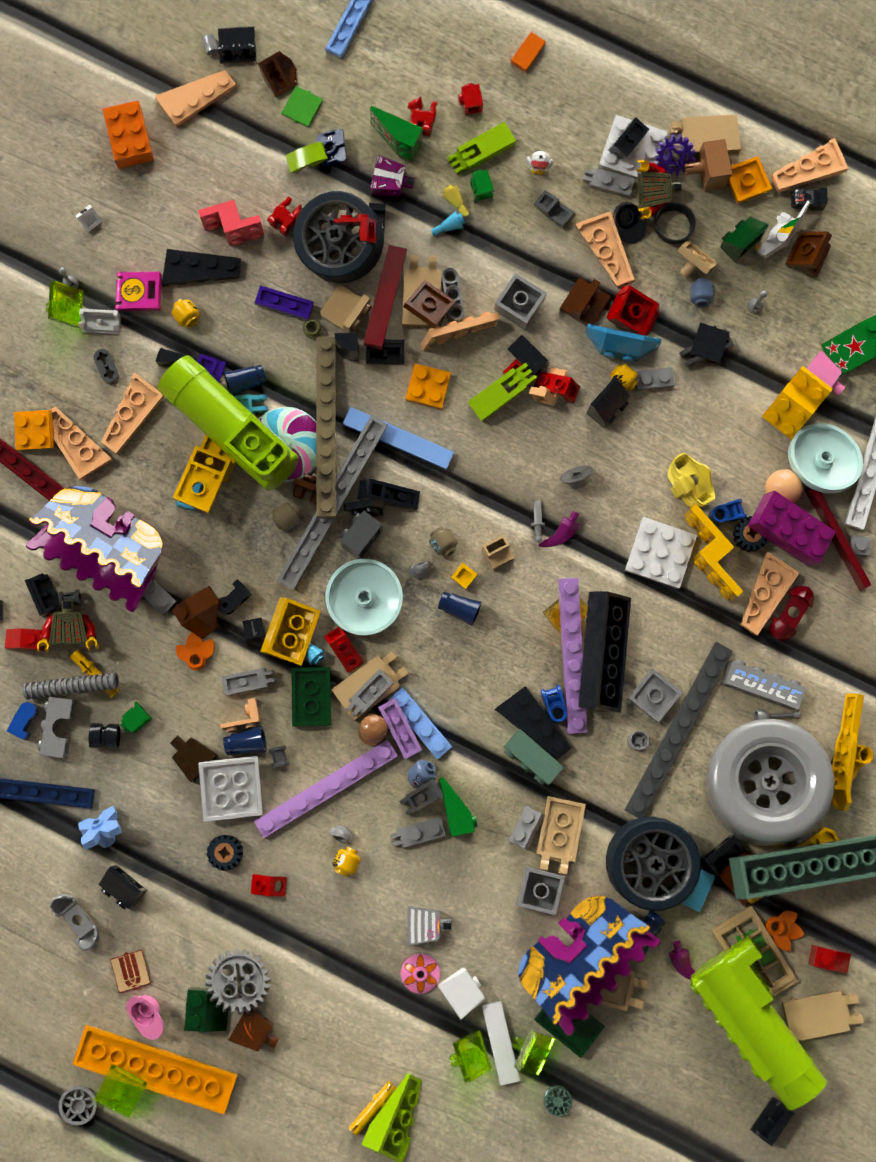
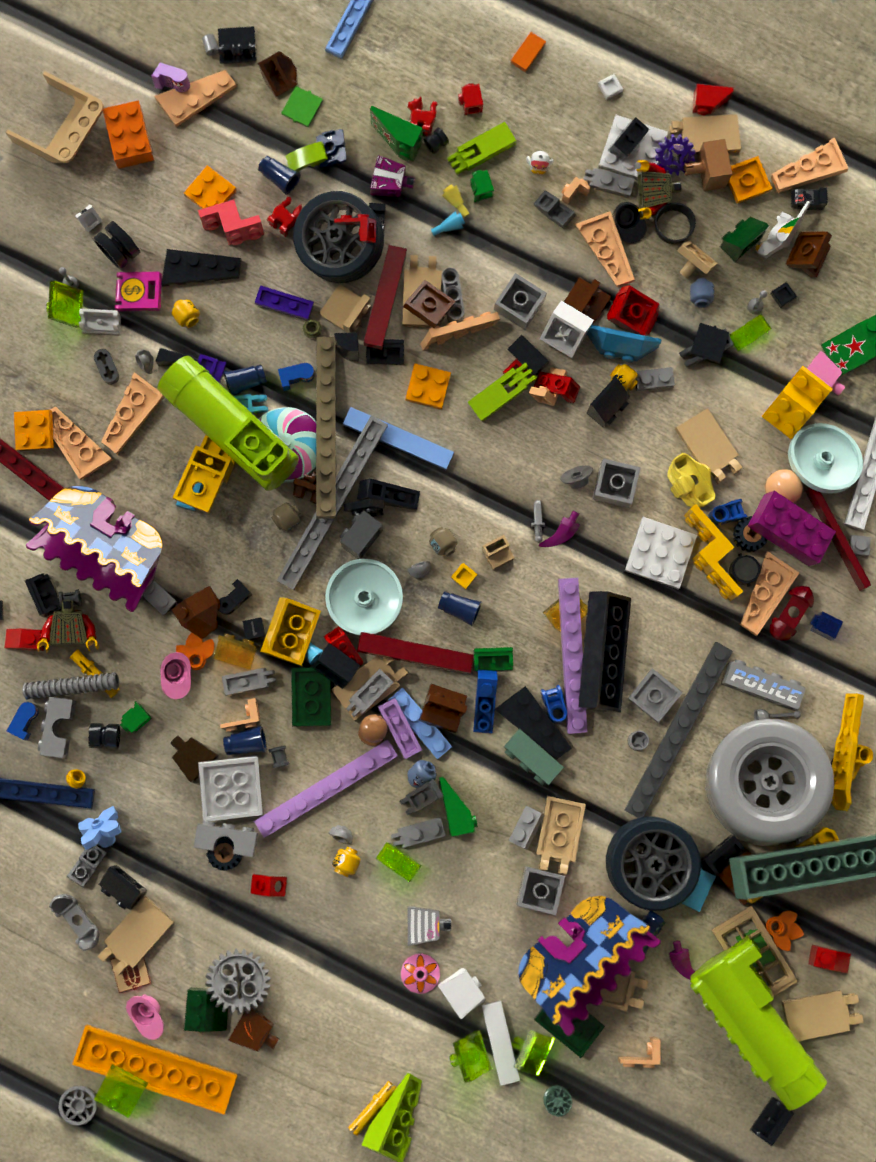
(74, 128): none -> tan windscreen
(78, 775): none -> yellow plate
(86, 865): none -> light grey slope
(119, 243): none -> black wheel
(136, 935): none -> tan tile
(144, 360): none -> light grey piece
(171, 77): none -> leg
(175, 675): none -> bright pink piece
(208, 835): none -> light grey arch
(209, 189): none -> light orange plate
(235, 652): none -> clear yellow bracket
(279, 174): none -> dark blue plant
(296, 373): none -> blue leg
(335, 666): none -> black brick
(398, 862): none -> clear neon green slope
(415, 653): none -> dark red tile
(436, 140): none -> black wheel
(443, 708): none -> reddish brown bracket
(485, 701): none -> blue slope
(493, 658): none -> green hinge
(566, 329): none -> white brick
(576, 185): none -> light nougat bracket
(610, 86): none -> white tile
(616, 483): none -> light grey brick
(652, 1050): none -> light nougat bracket
(709, 98): none -> red slope
(709, 444): none -> tan tile
(744, 570): none -> piece
(750, 332): none -> clear neon green slope
(783, 295): none -> black tile
(825, 625): none -> clear blue brick

